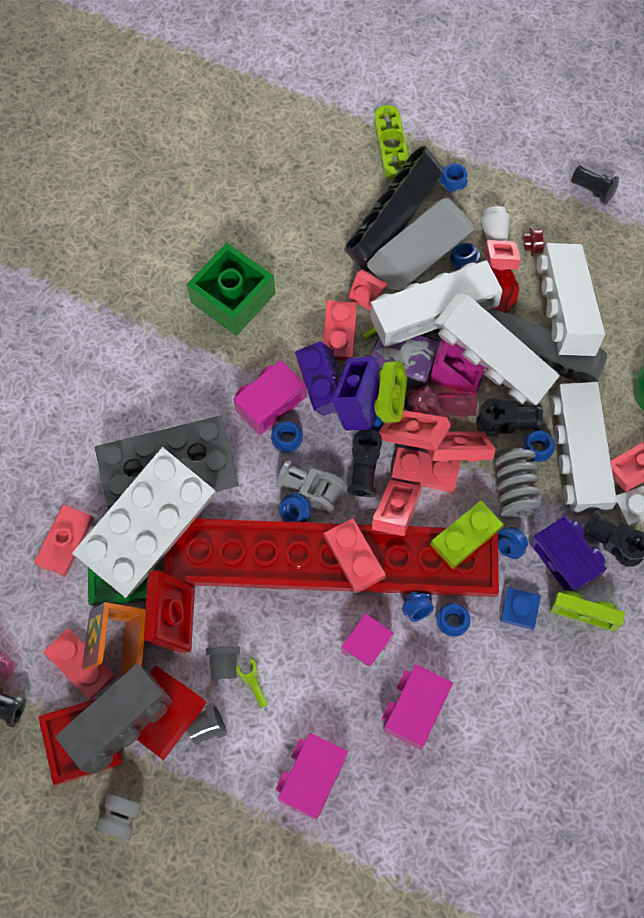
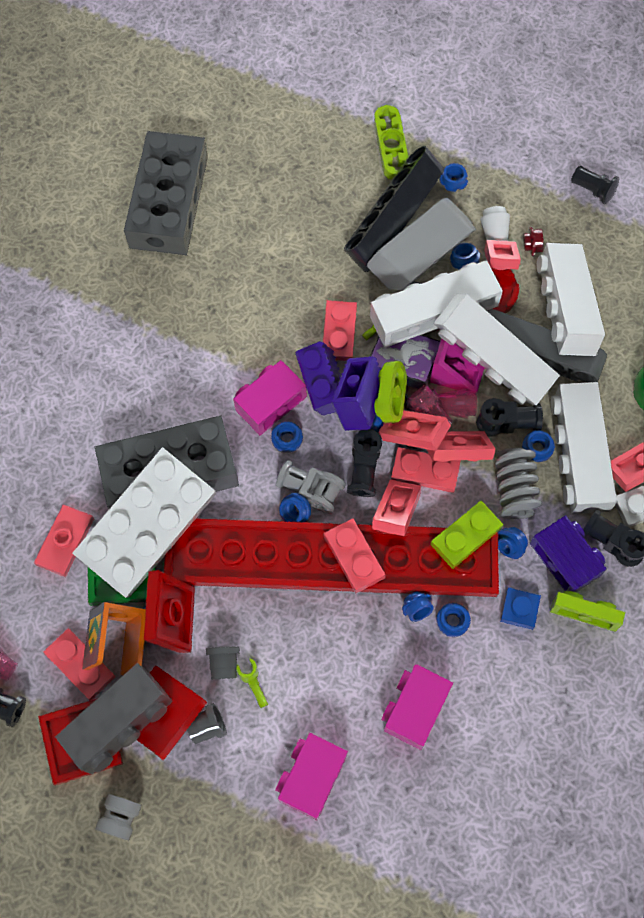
(166, 193): none -> dark grey brick
(231, 288): green brick -> none
(366, 289): coral plate -> none
(367, 640): dark pink panel -> none

